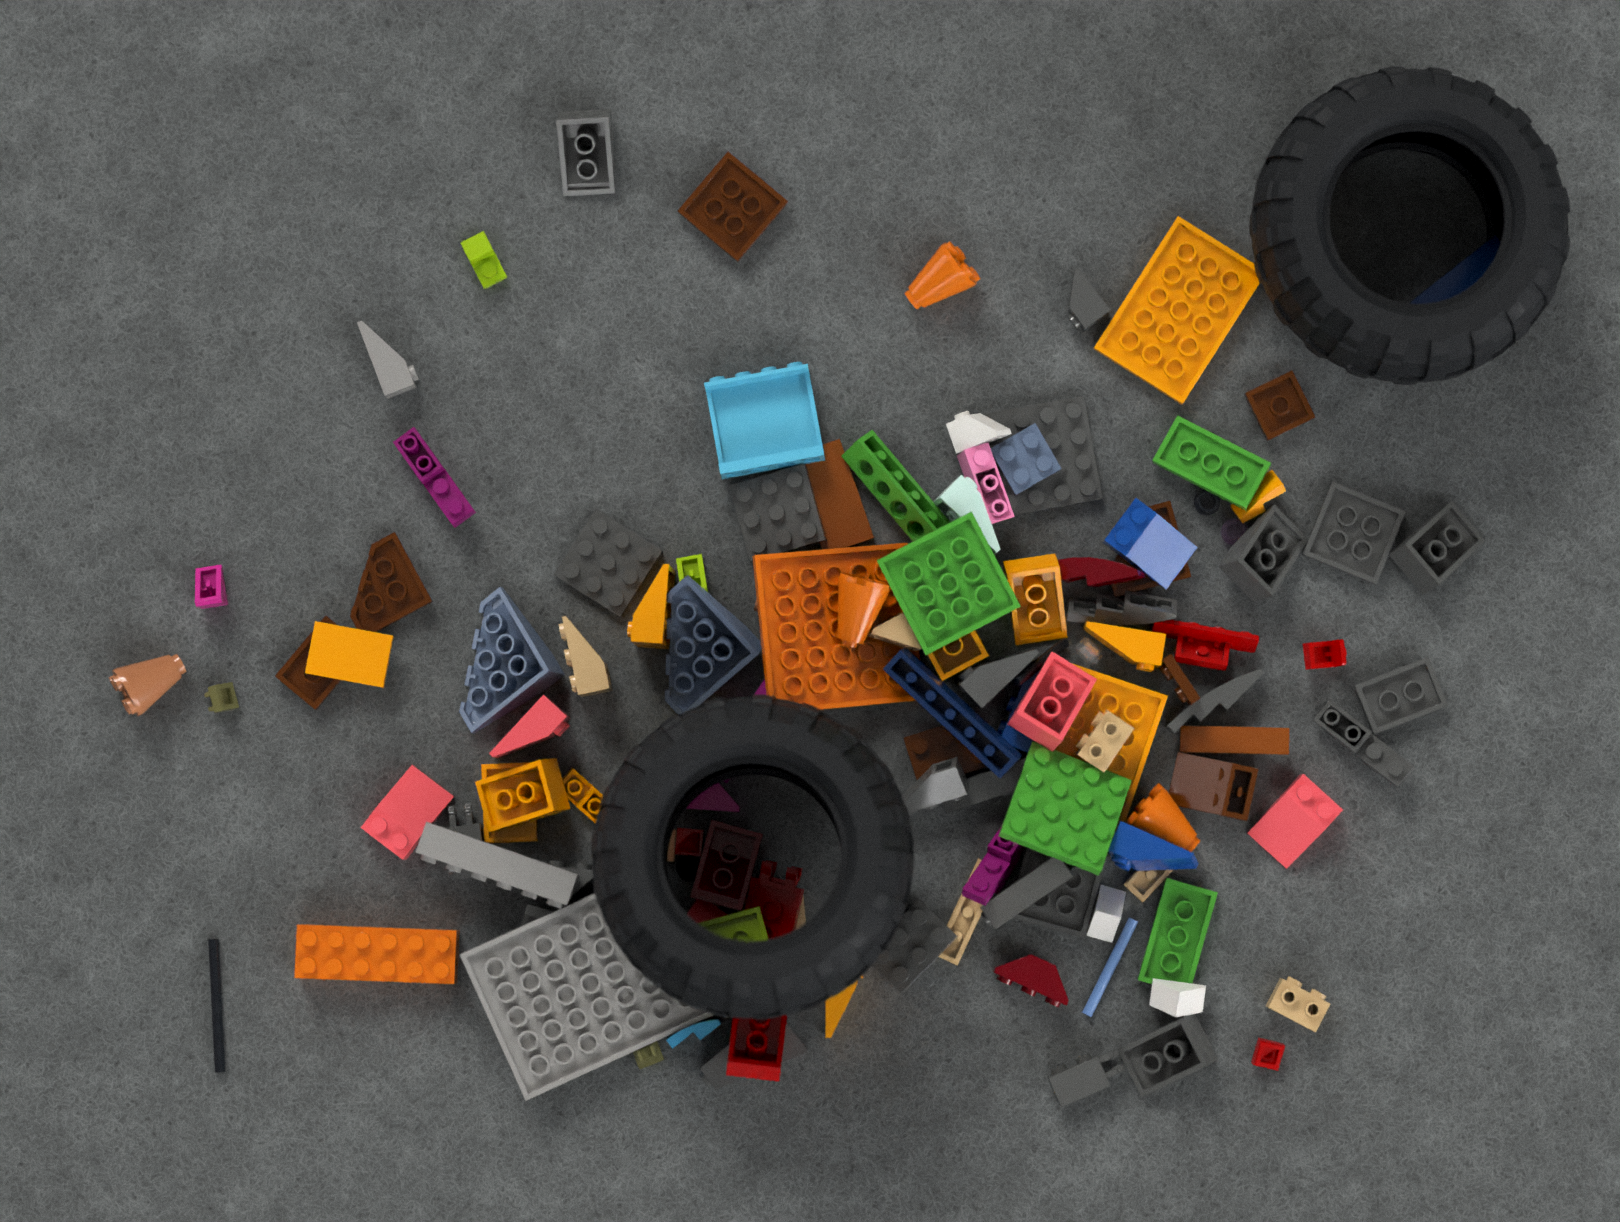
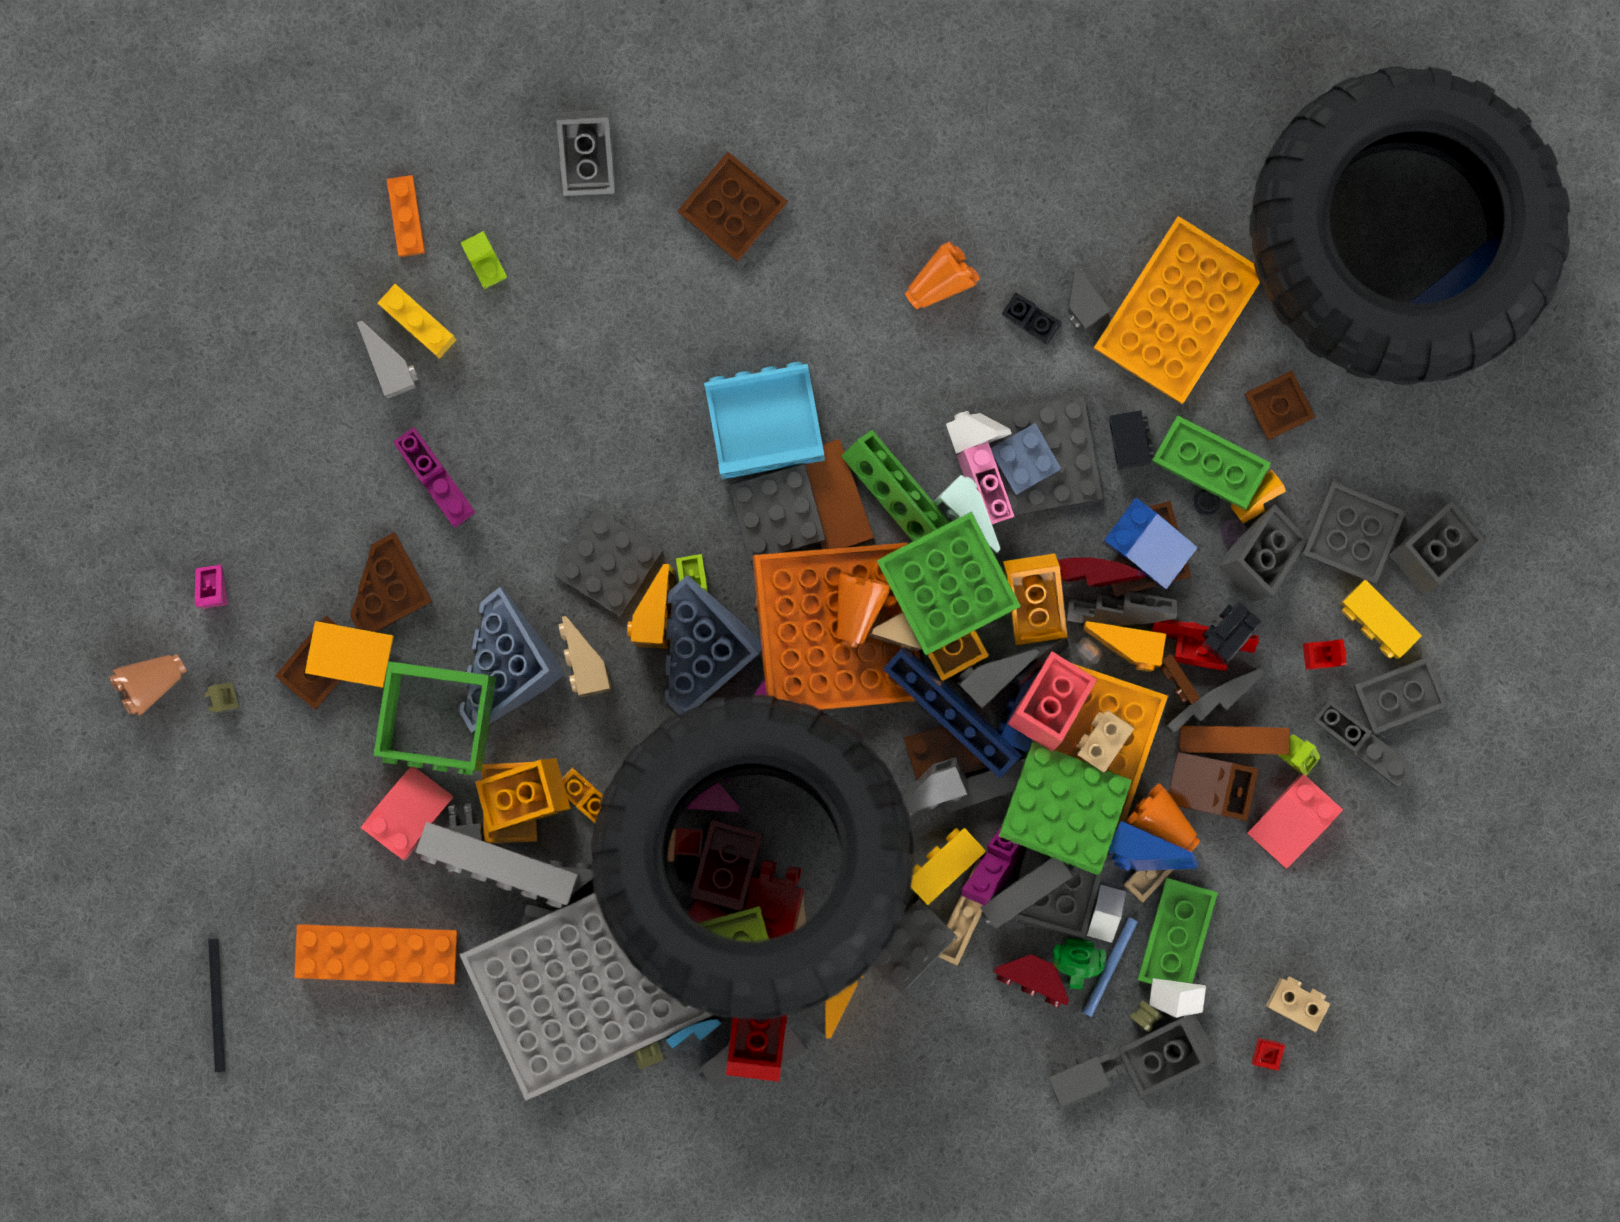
(389, 709): none -> bright green window
(405, 216): none -> orange plate
(417, 321): none -> yellow brick
(537, 725): coral slope -> none
(945, 864): none -> yellow brick
(1031, 318): none -> black slope
(1078, 960): none -> green tile
(1130, 439): none -> black brick
(1146, 1016): none -> olive wheel
(1231, 633): none -> black brick
(1301, 755): none -> lime slope
(1380, 620): none -> yellow brick

